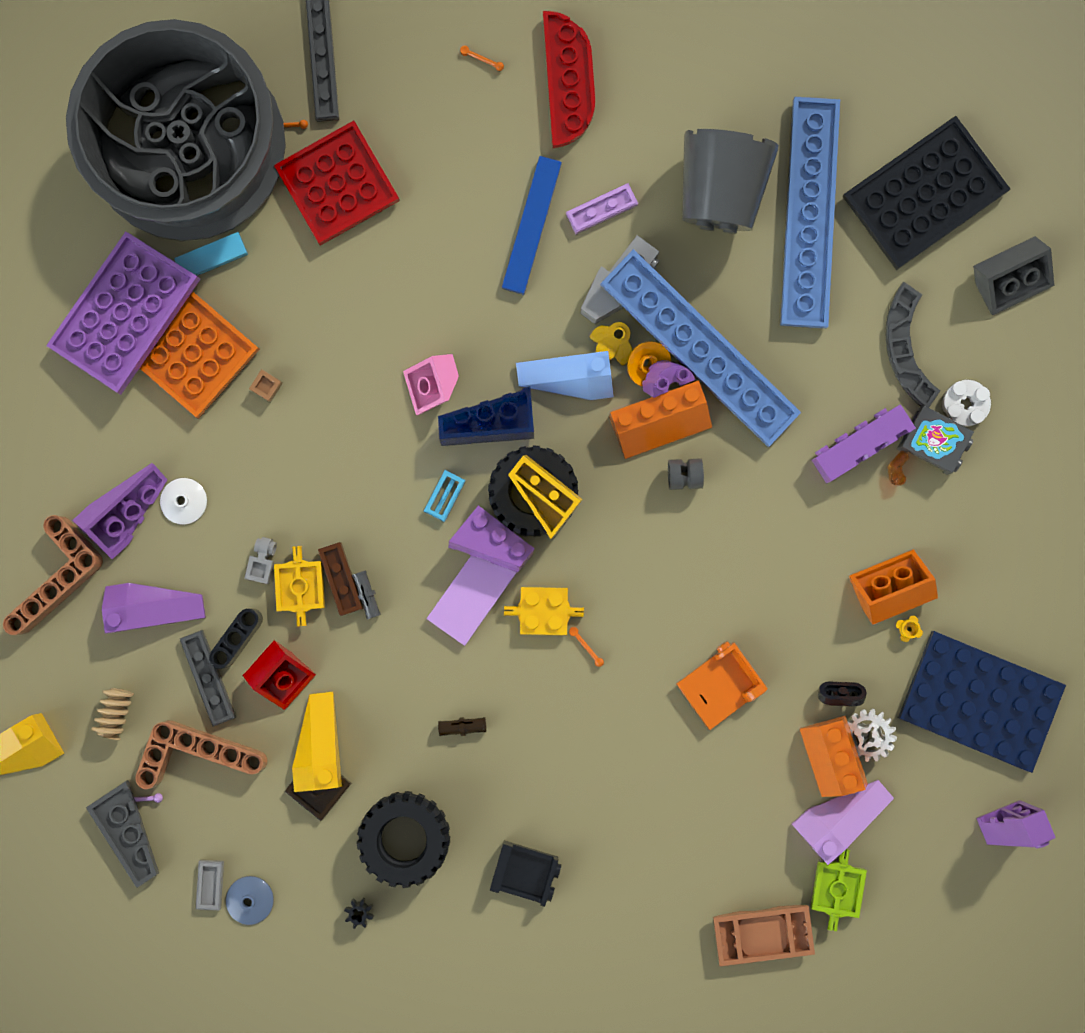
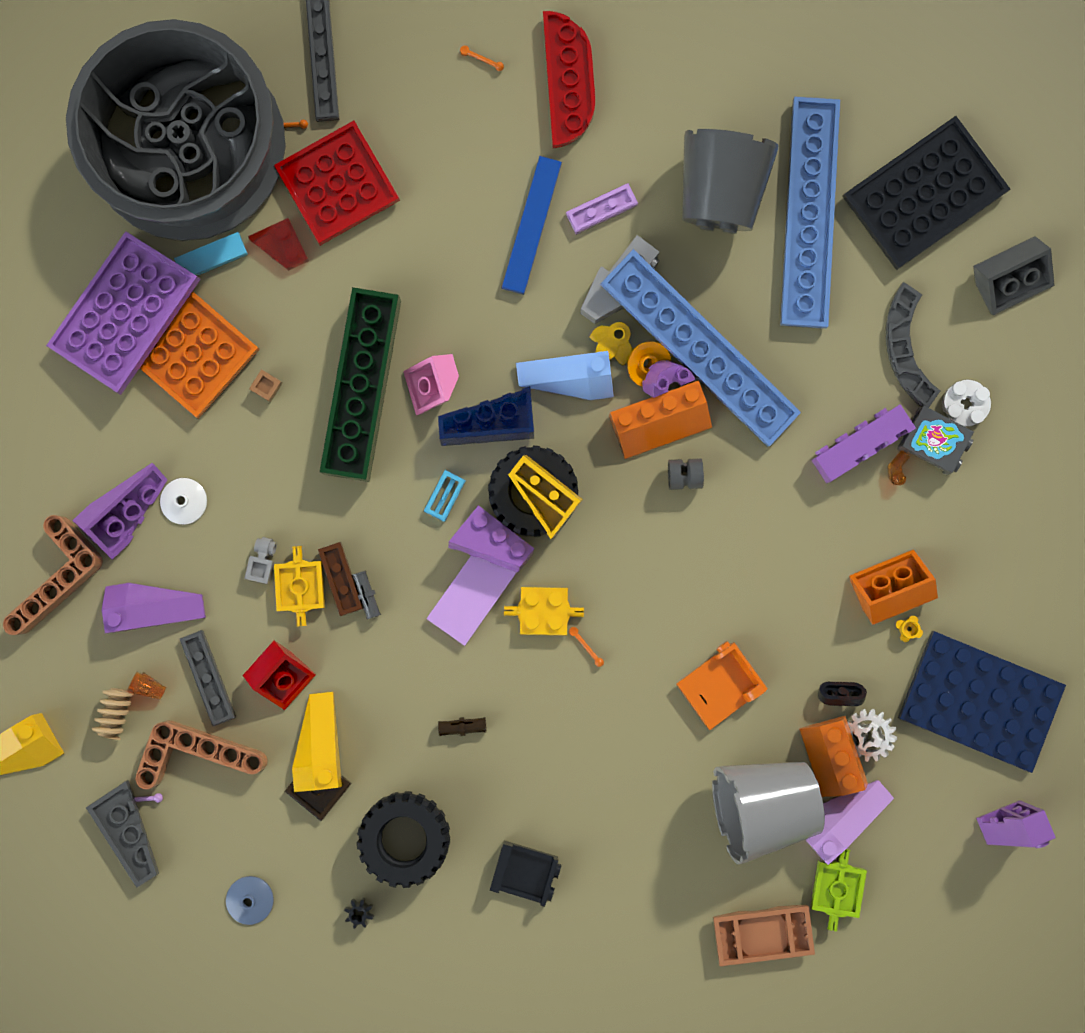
(146, 686): none -> clear orange cone
(210, 885): light grey tile -> none
(225, 643): black beam -> none
(281, 244): none -> clear red wing
(360, 384): none -> dark green brick
(766, 807): none -> light grey cone

